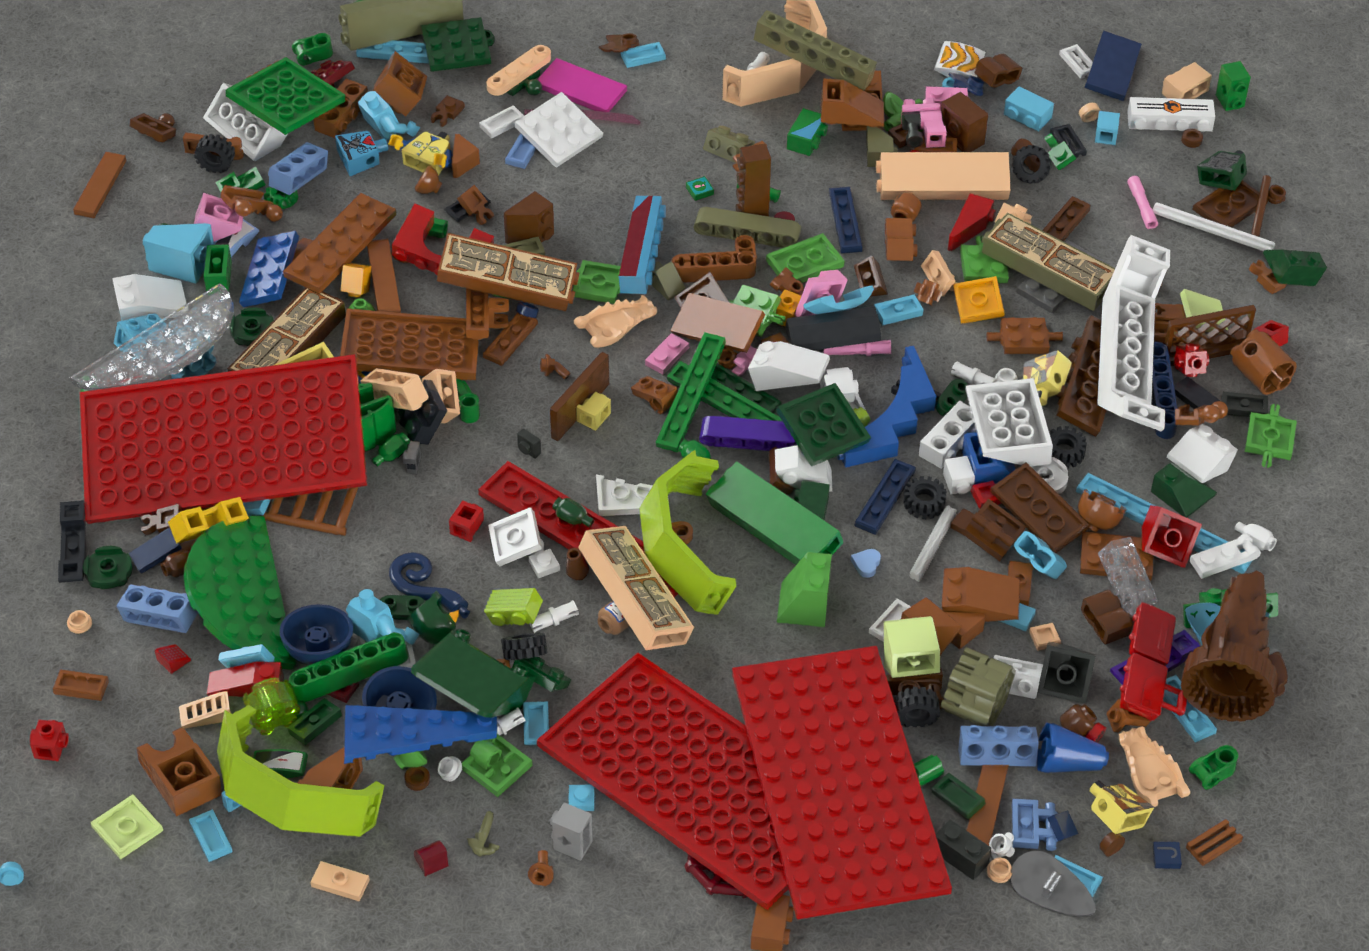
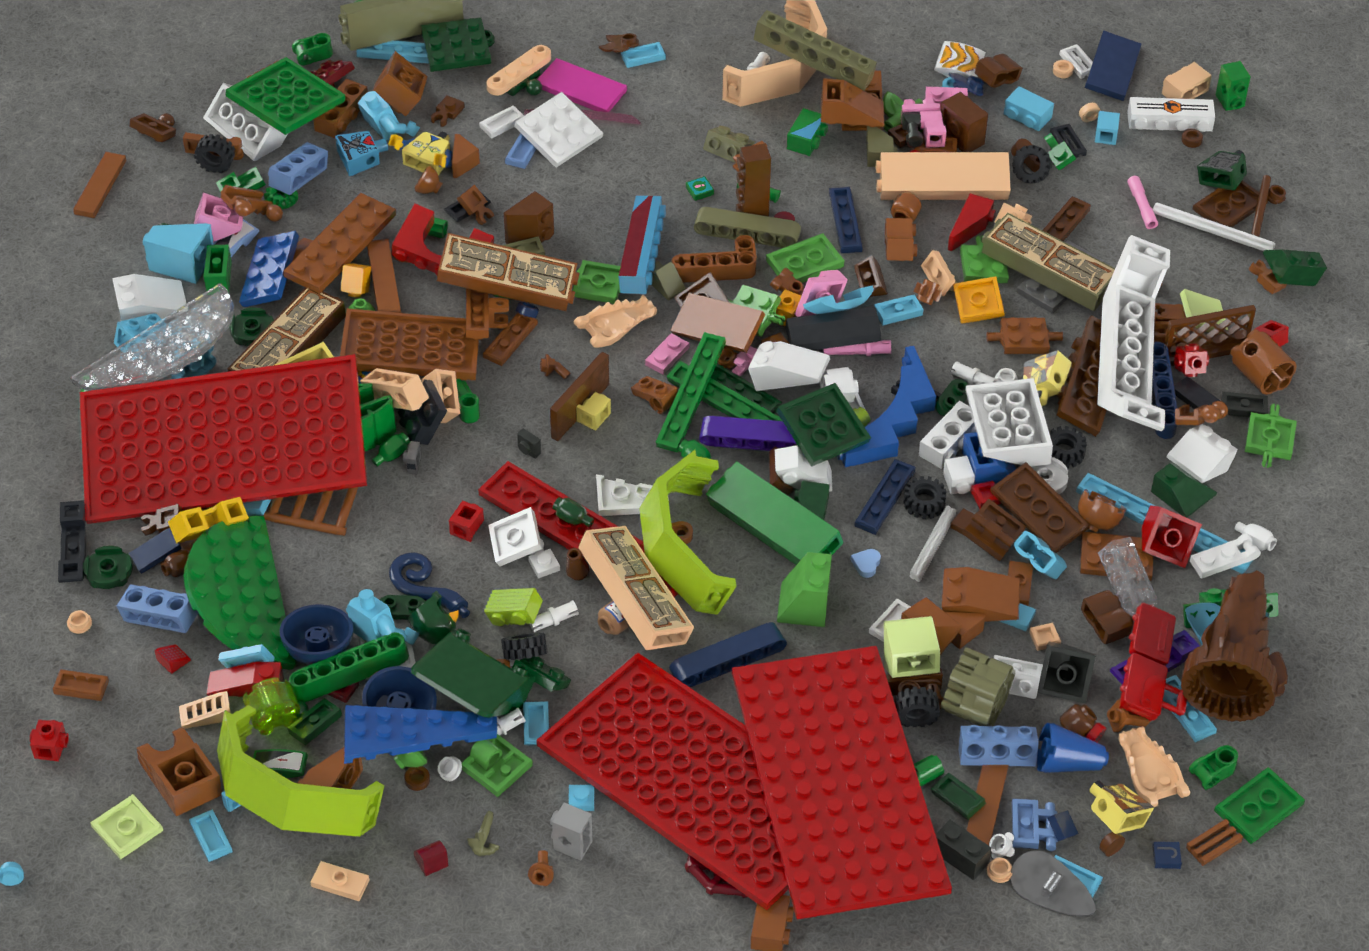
(727, 654): none -> dark blue beam
(1063, 69): none -> light nougat tile
(1259, 805): none -> green tile

